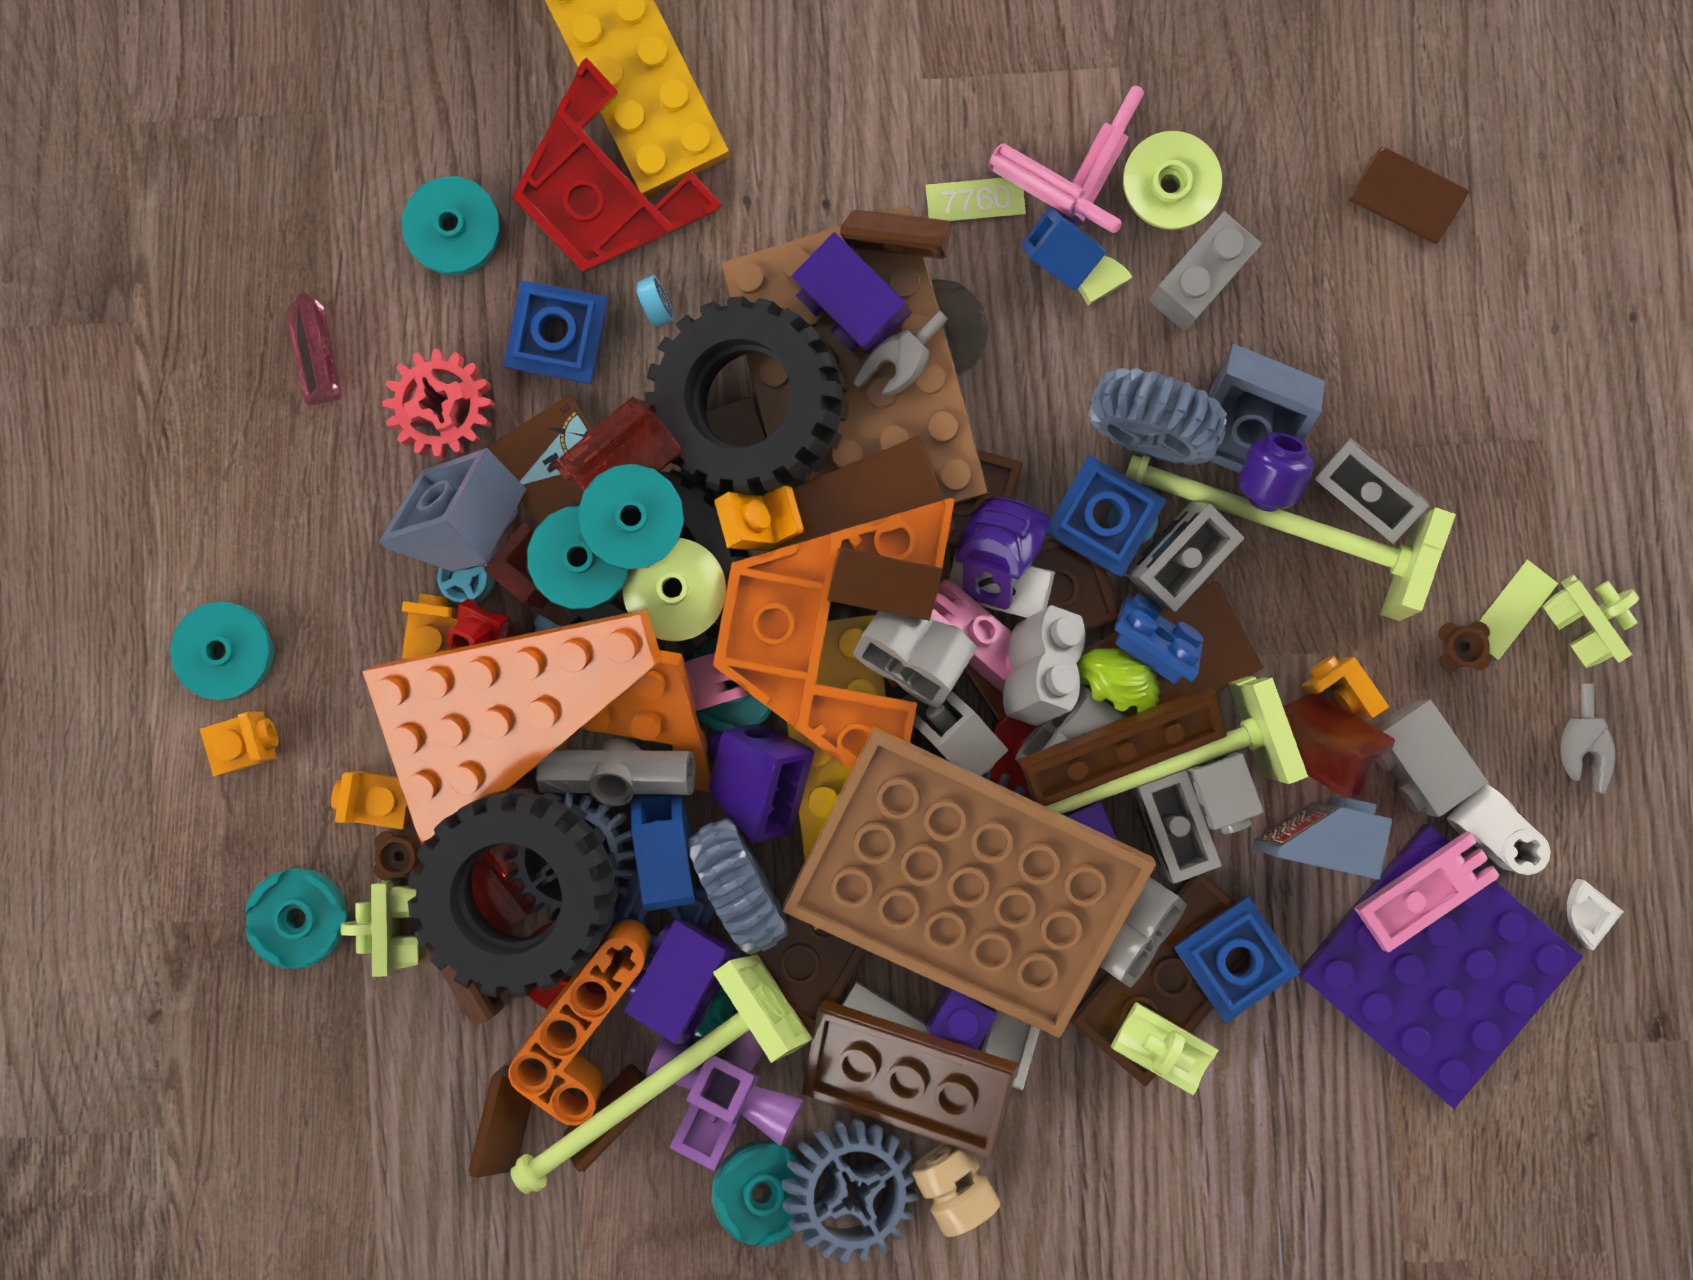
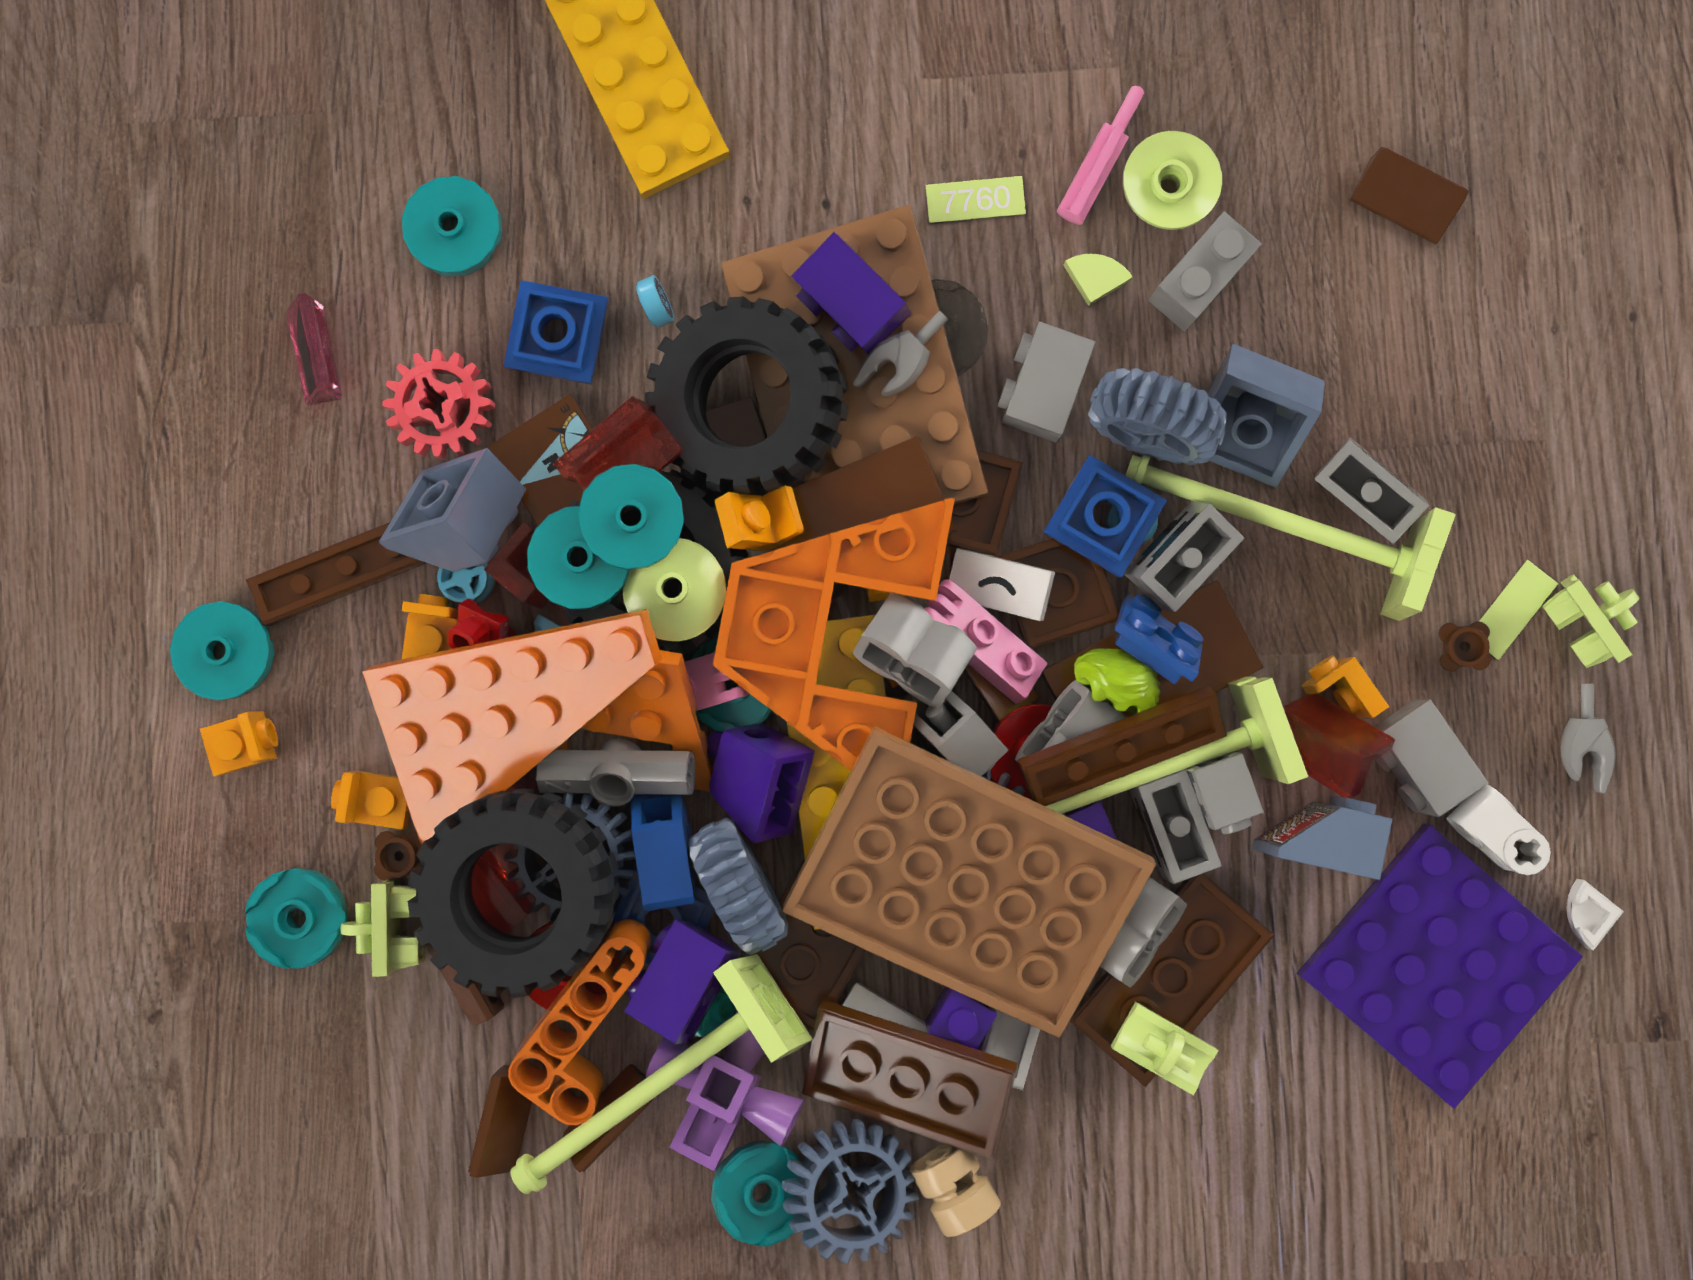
(326, 576): none -> reddish brown tile
(586, 198): red wing -> none
(884, 584): reddish brown slope -> none
(896, 234): reddish brown slope -> none
(1002, 541): dark purple piece -> none
(1044, 666): light grey brick -> none
(1046, 382): none -> light grey brick
(1048, 186): bright pink axle -> none
(1063, 248): blue panel -> none
(1206, 953): blue piece -> none
(1276, 472): dark purple head -> none
(1425, 893): bright pink hinge -> none

